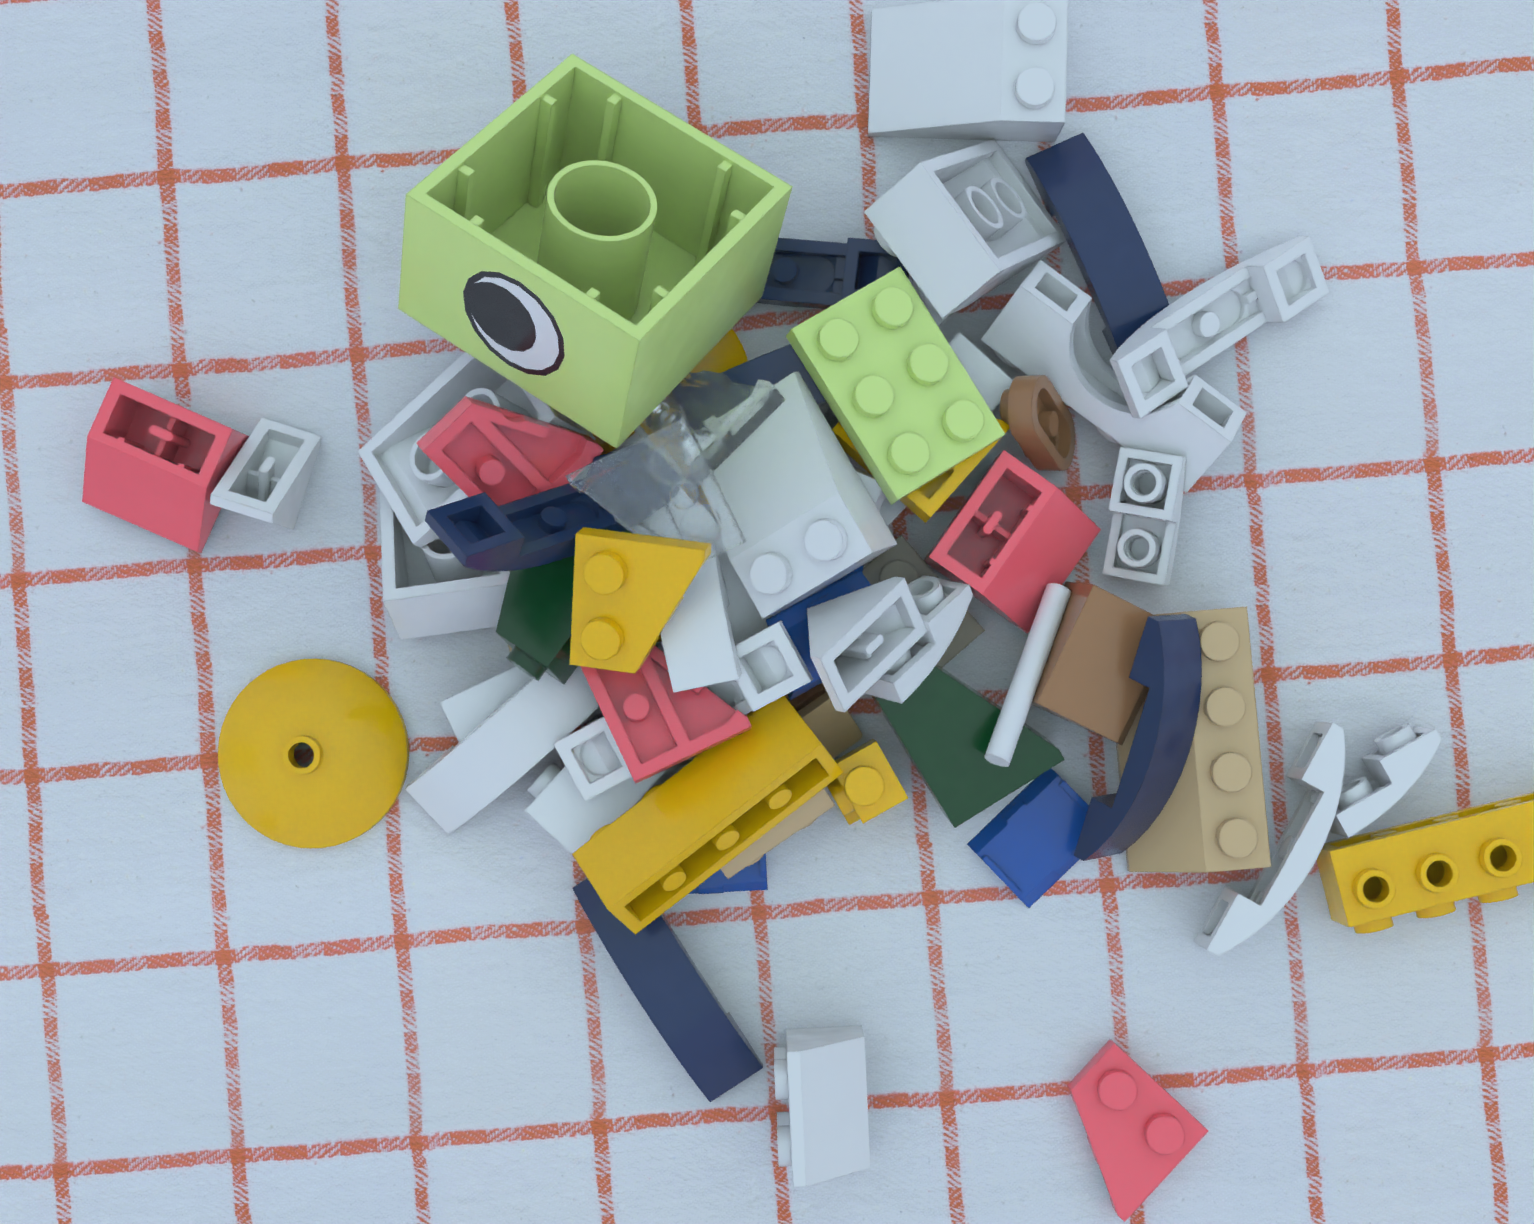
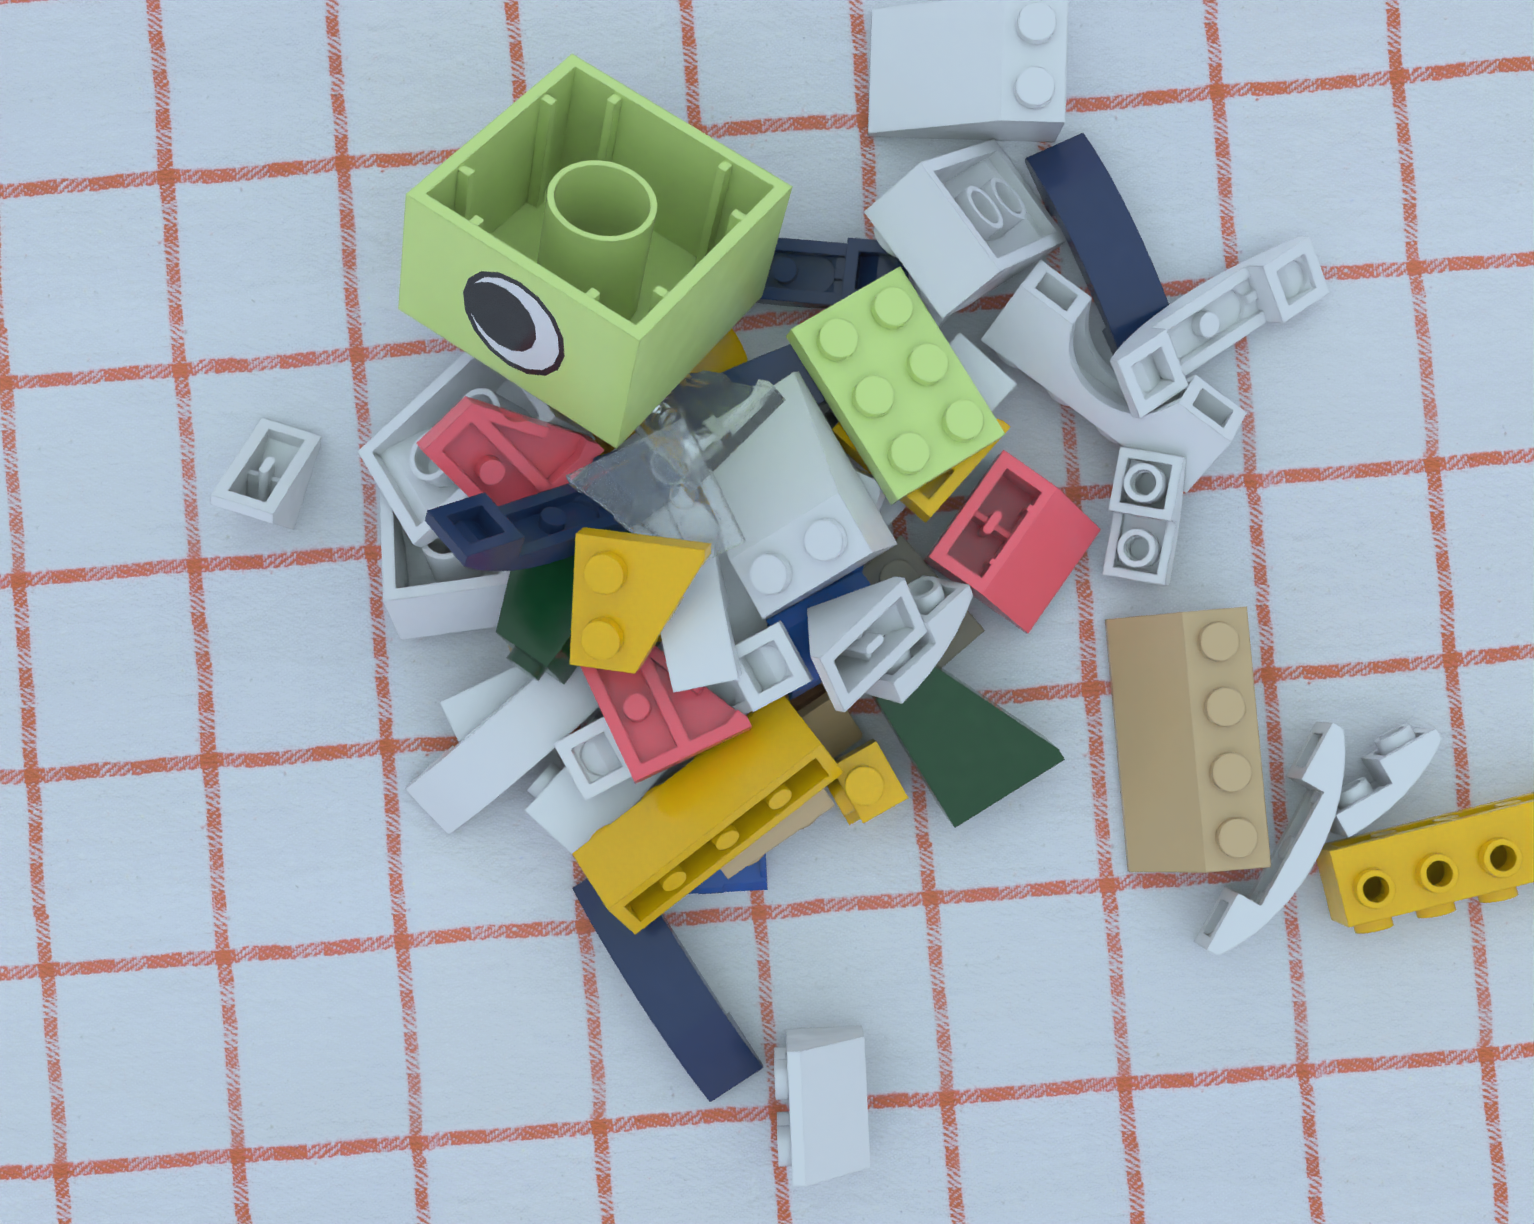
(157, 464): coral slope -> none
(355, 744): yellow dish -> none
(1027, 675): white bar -> none
(1034, 837): blue piece -> none
(1039, 422): medium nougat plate -> none
(1092, 663): medium nougat slope -> none
(1131, 1126): coral wing -> none
(1171, 668): dark blue slope -> none

